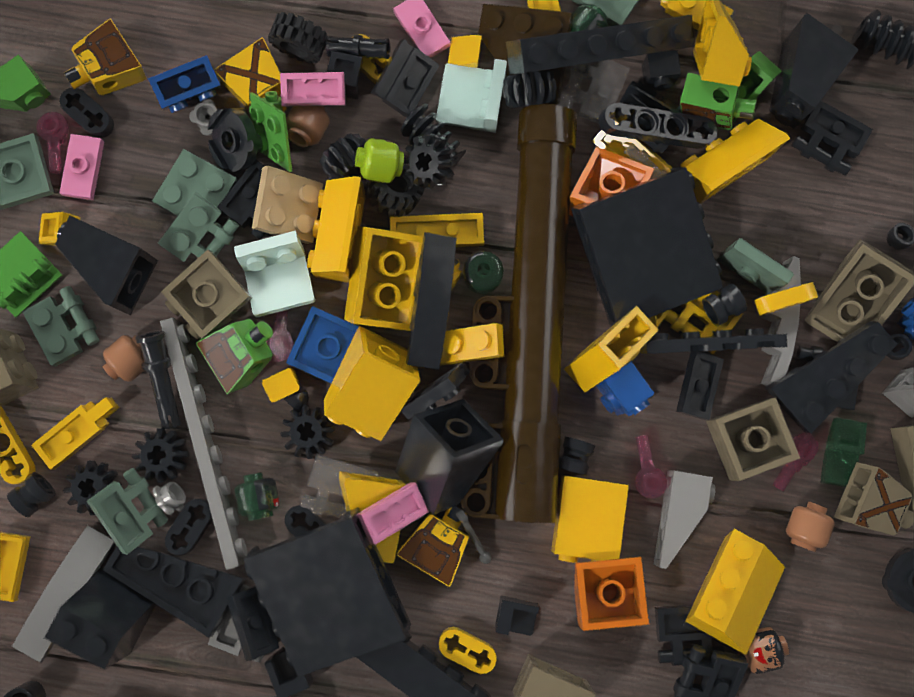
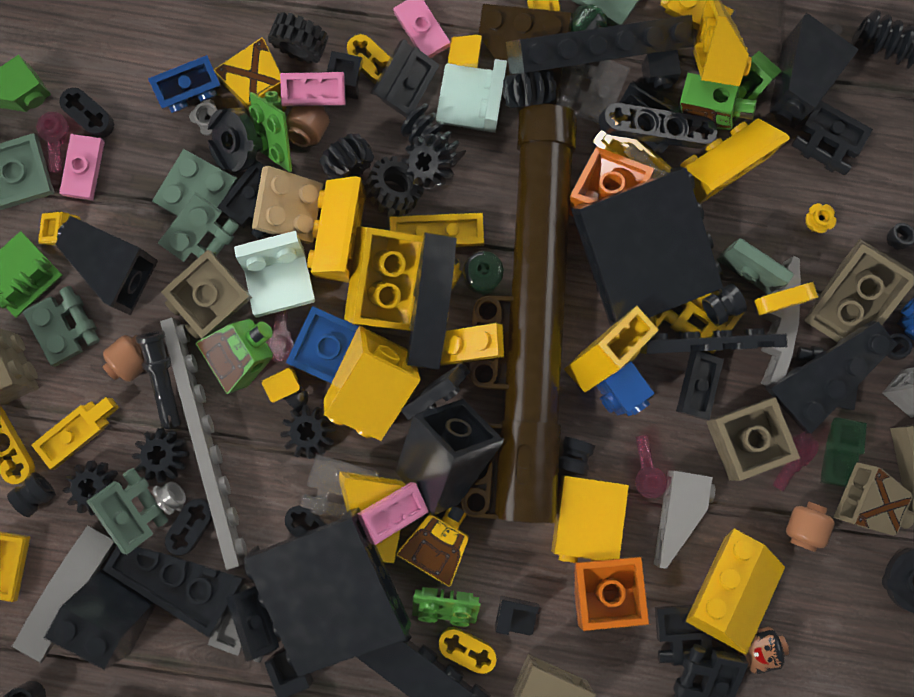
(105, 61): torso -> none
(256, 496): clear green head -> none
(359, 46): black pin -> none
(379, 160): lime head -> none
(459, 611): none -> bright green hinge
(485, 557): dark grey hinge -> none
(817, 225): none -> yellow plate

